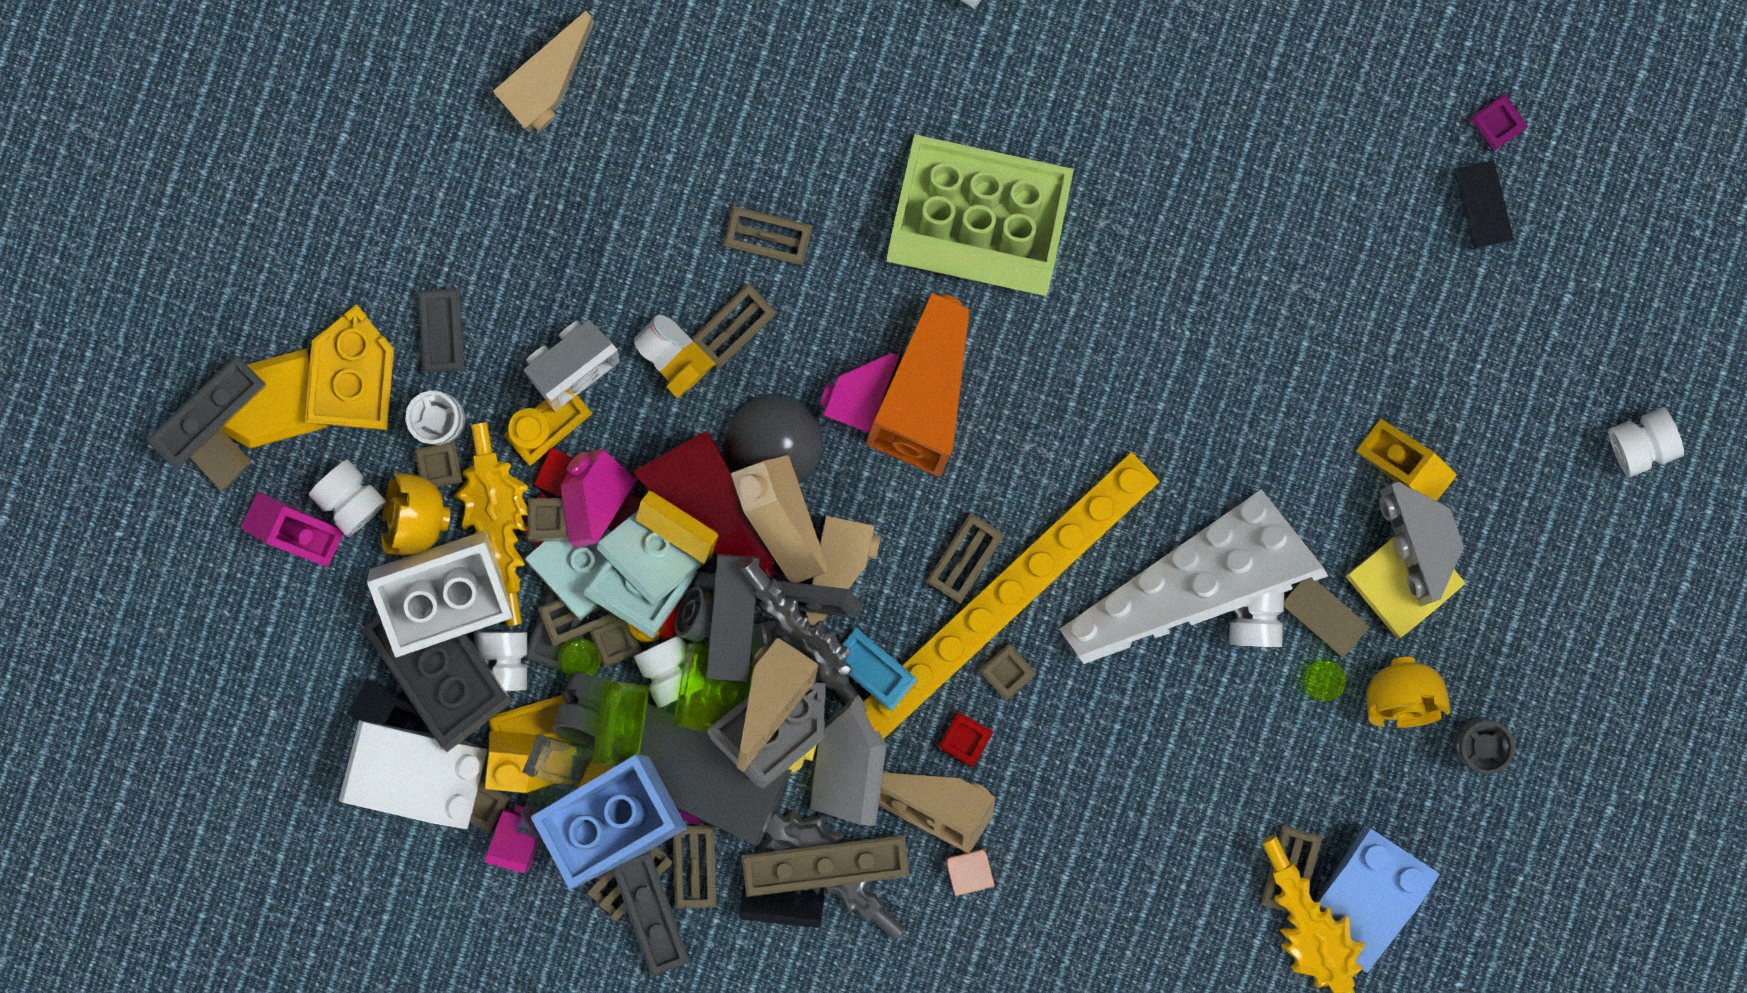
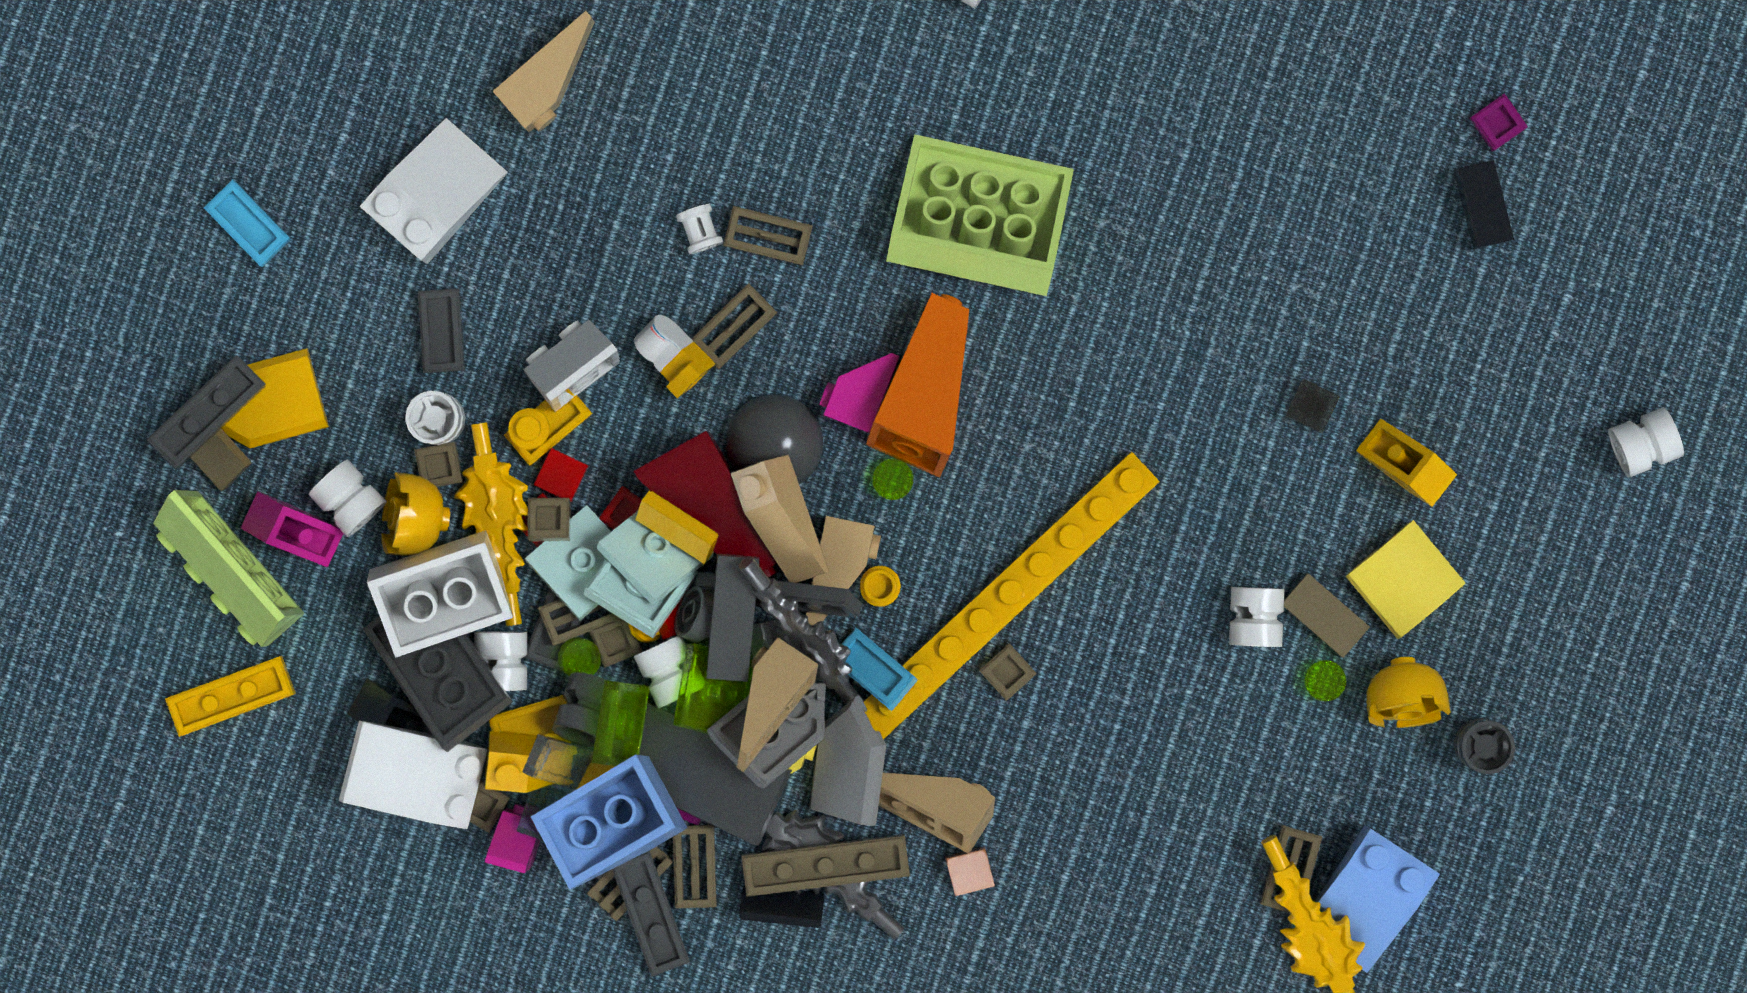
(226, 566): none -> yellowish green slope
(230, 696): none -> yellow tile
(247, 223): none -> medium azure tile
(350, 375): yellow tile -> none
(434, 190): none -> white slope
(593, 495): dark pink slope -> none
(699, 228): none -> white bush
(880, 586): none -> yellow plate
(892, 479): none -> clear neon green tile
(946, 587): dark tan tile -> none
(965, 739): red tile -> none
(1206, 576): white wing -> none
(1311, 406): none -> clear smoke plate
(1423, 538): light grey slope -> none

